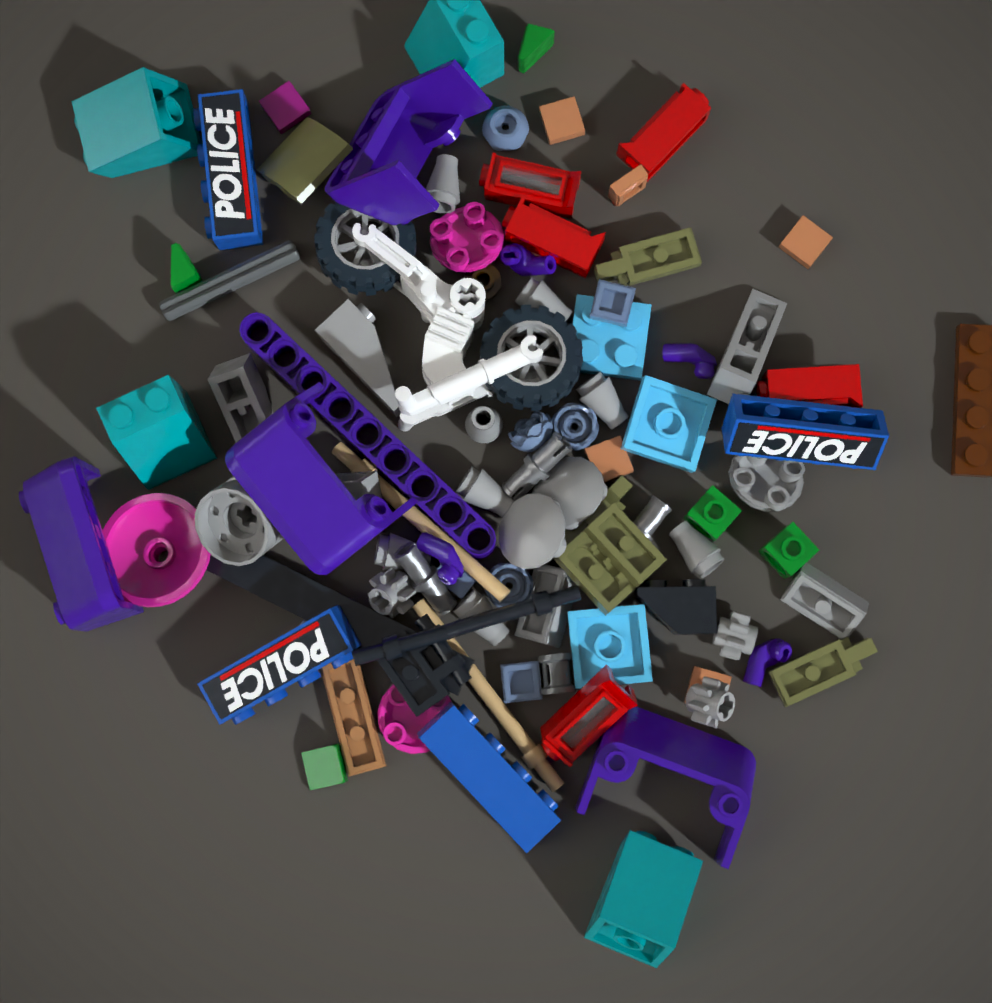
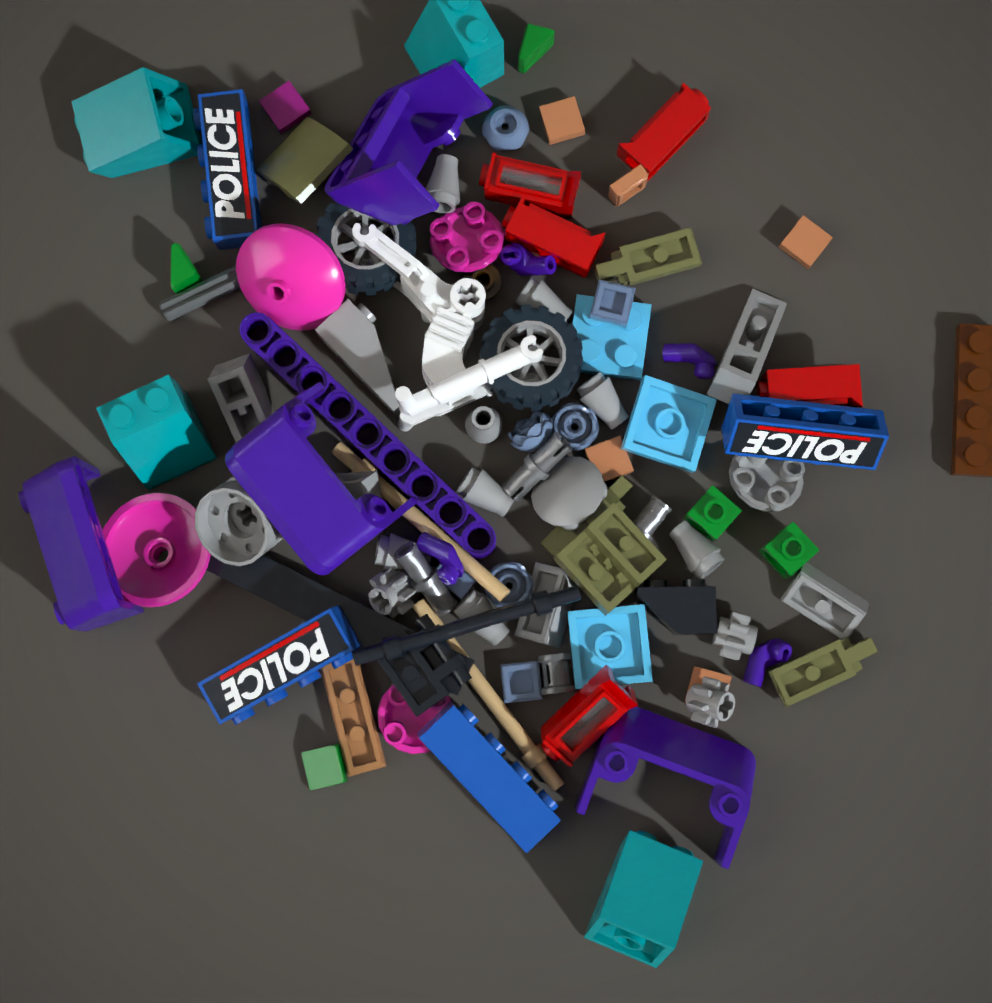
(298, 265): none -> dark pink dish
(532, 531): light grey dish -> none

